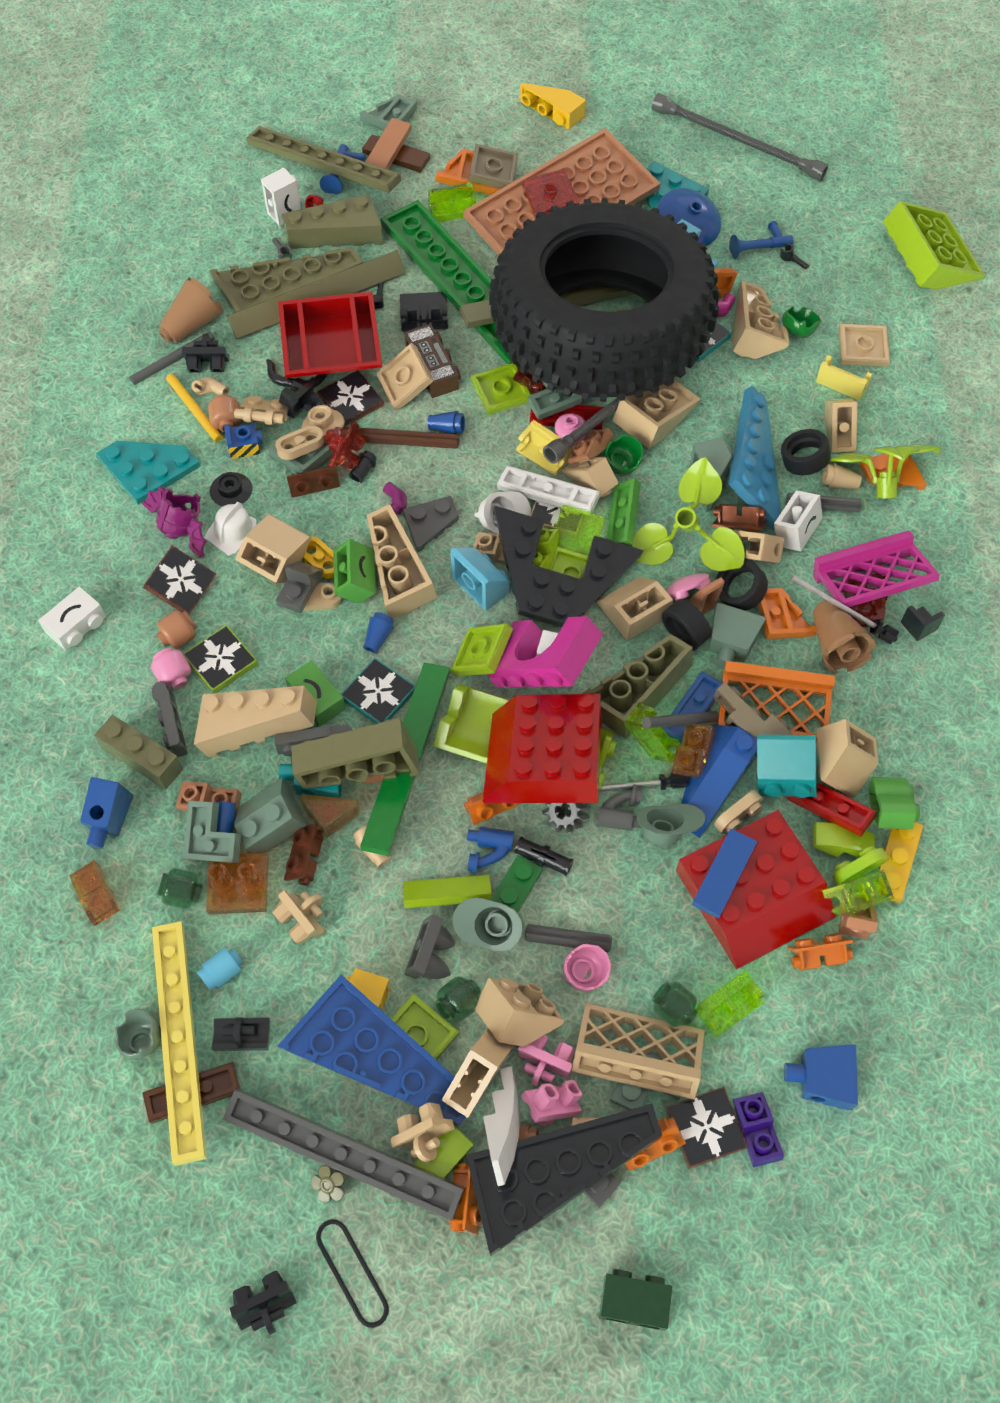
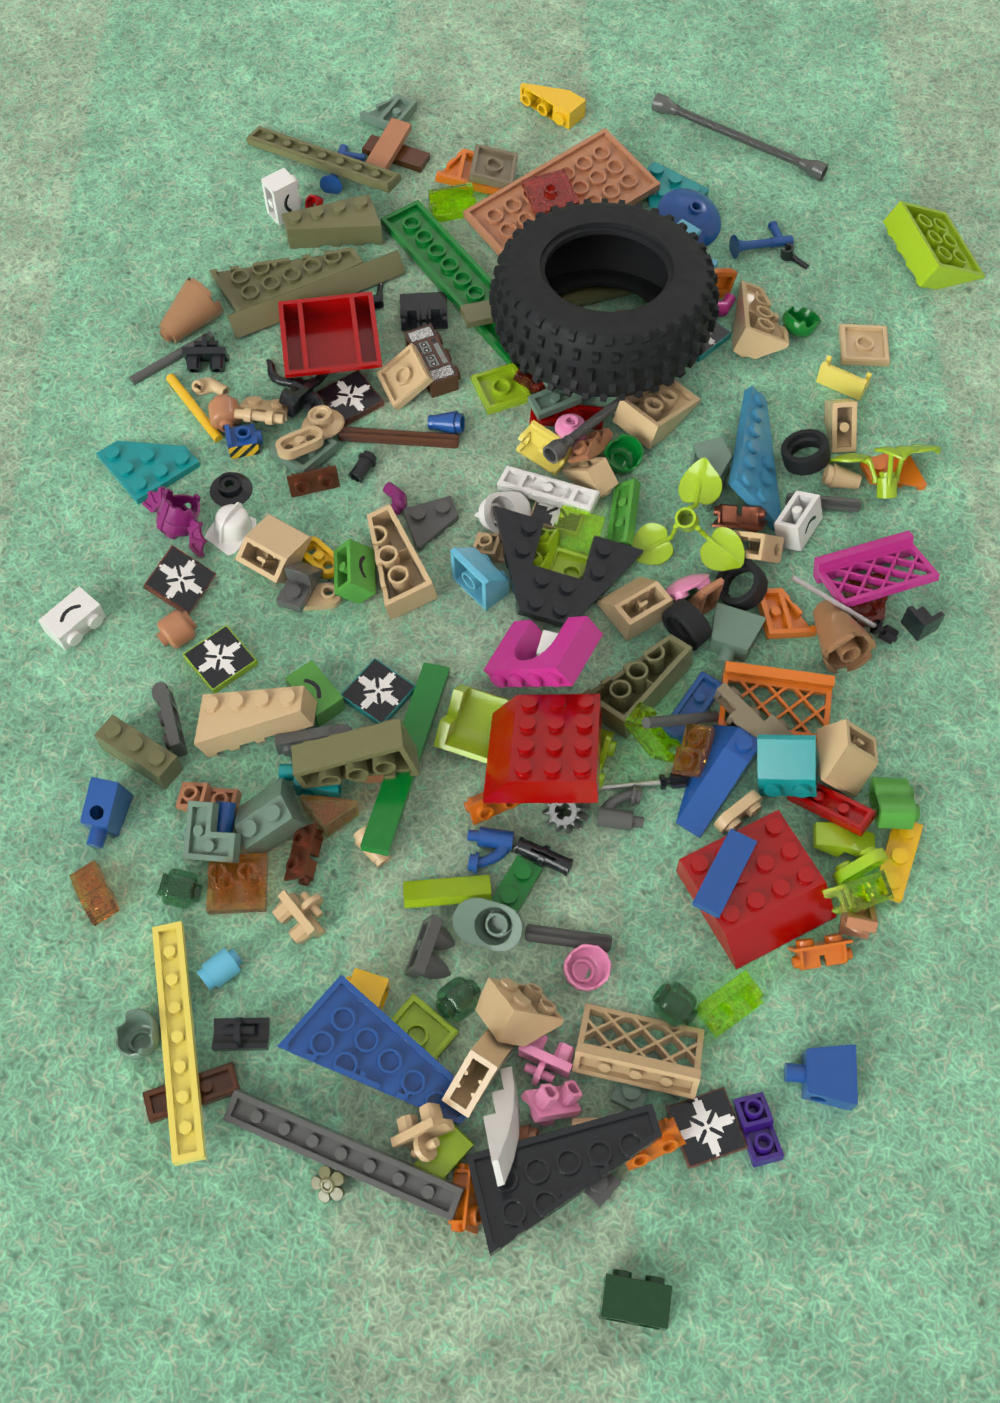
(171, 668): bright pink head -> none
(264, 1307): black hips -> none
(282, 249): dark grey hand -> none
(339, 1279): black piece -> none
(342, 443): clear red hips -> none
(378, 630): blue cone -> none
(481, 650): lime tile -> none
(667, 823): sand green piece -> none

